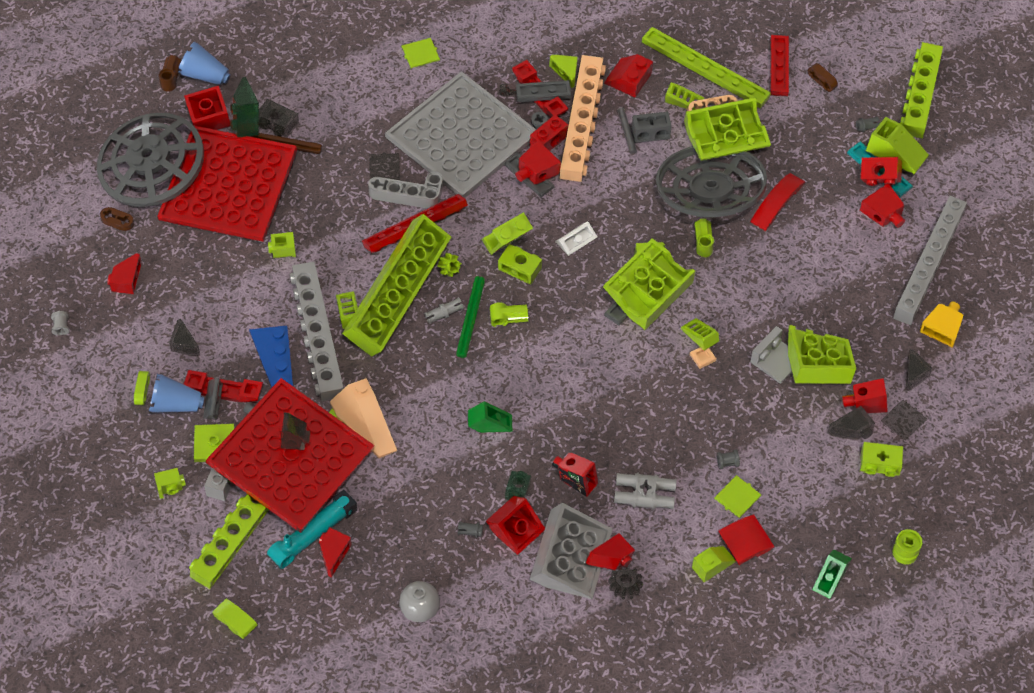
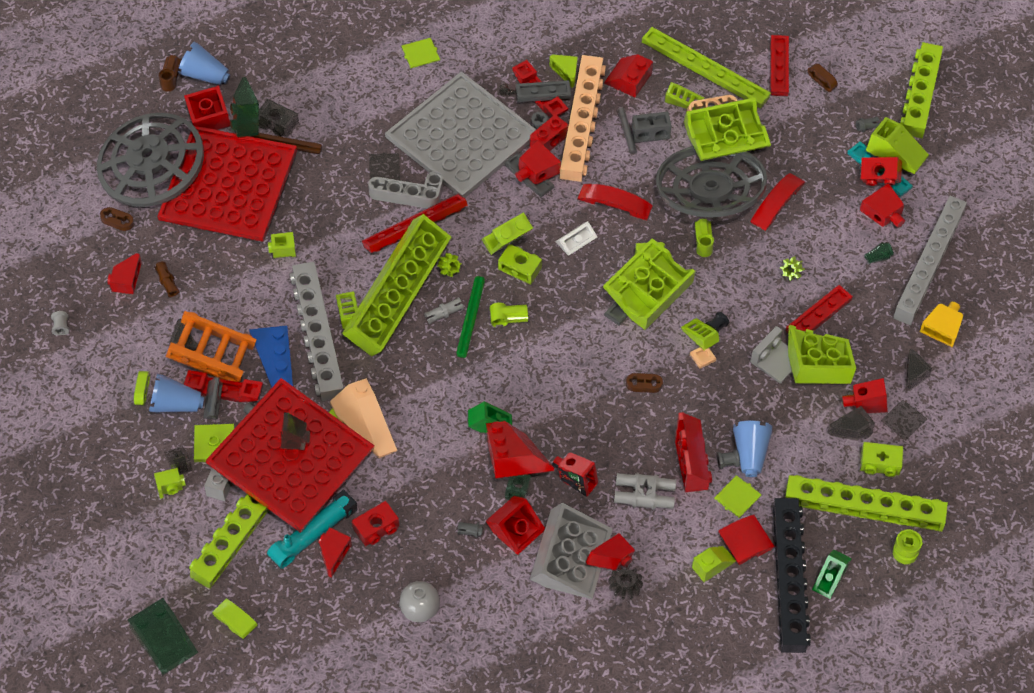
(162, 636): none -> clear green slope
(166, 279): none -> reddish brown pin
(178, 459): none -> clear smoke slope
(206, 364): none -> orange fence
(382, 515): none -> red brick
(513, 451): none -> red wedge
(616, 198): none -> red slope
(644, 382): none -> reddish brown beam
(691, 454): none -> red wedge
(719, 321): none -> black bush
(752, 445): none -> medium blue cone
(790, 641): none -> black brick
(796, 265): none -> lime gear
(822, 310): none -> red plate
(874, 510): none -> lime brick
(880, 252): none -> clear green cone

